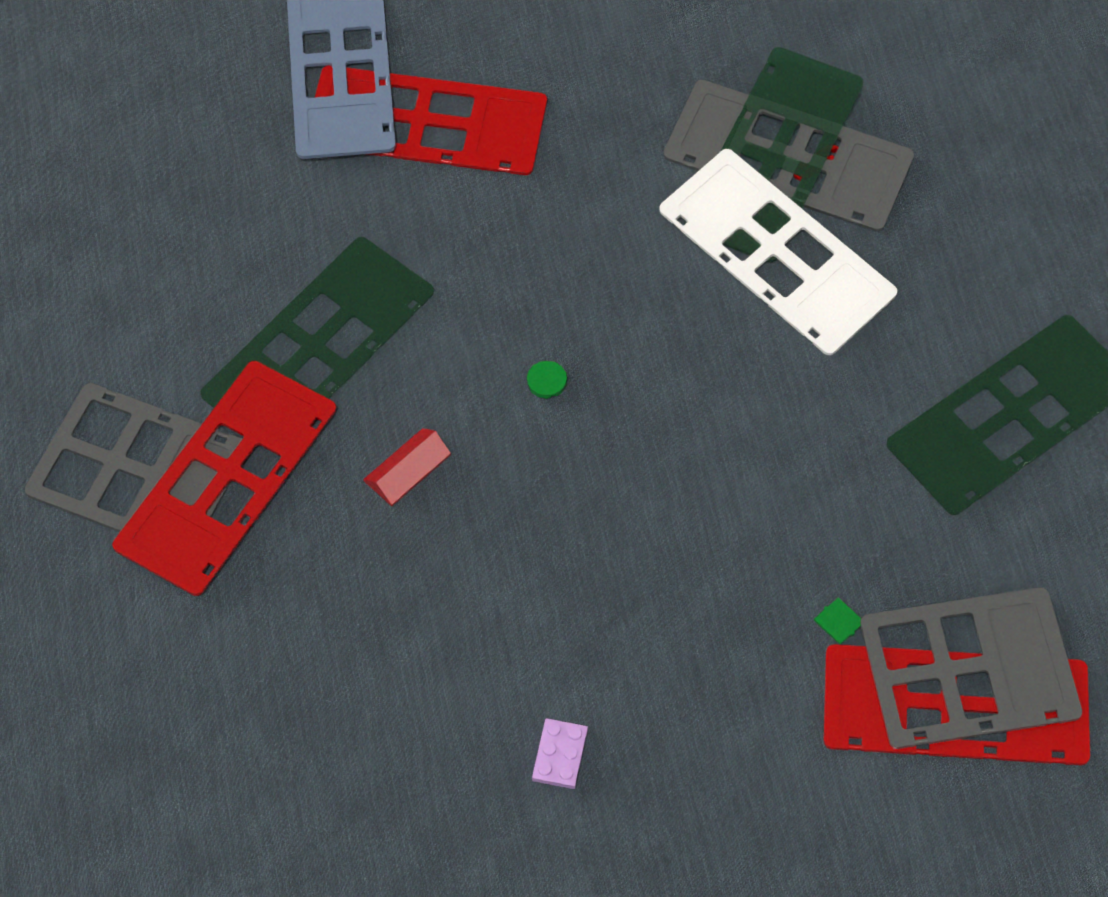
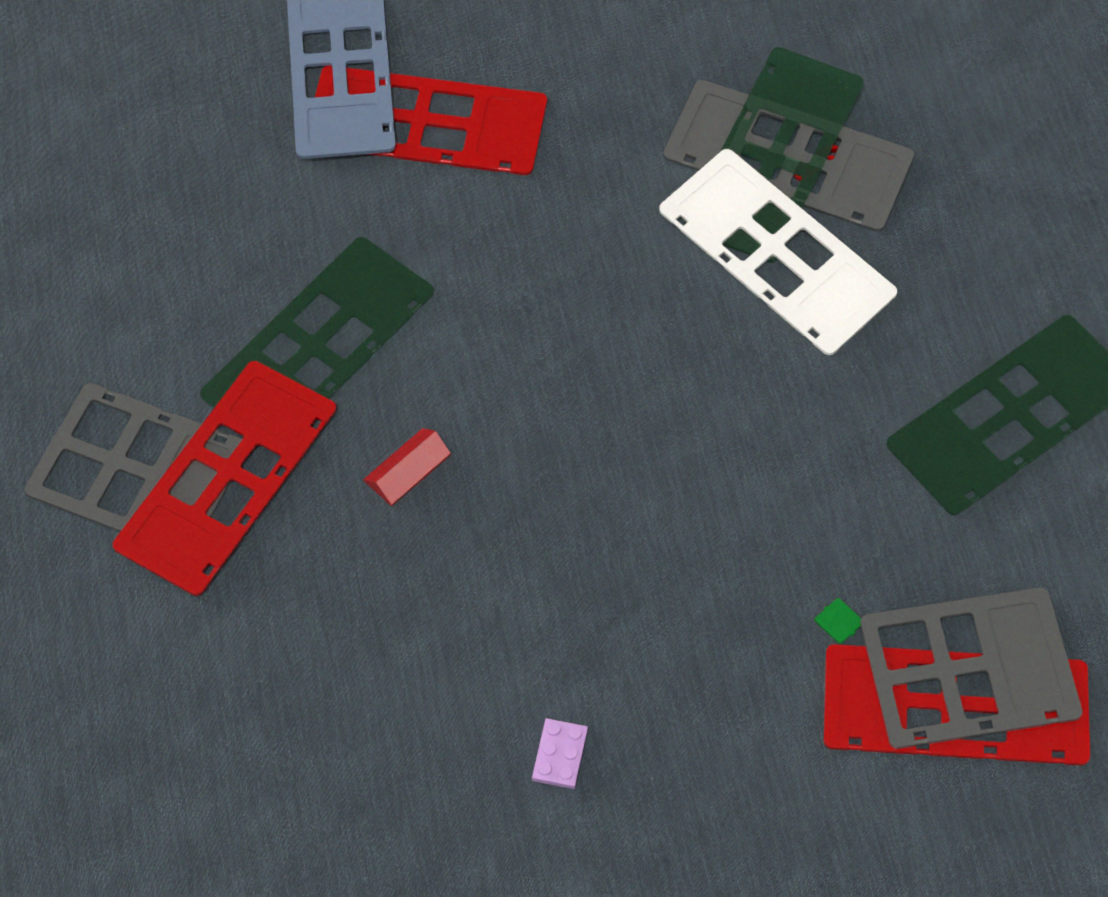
(546, 379): green tile -> none

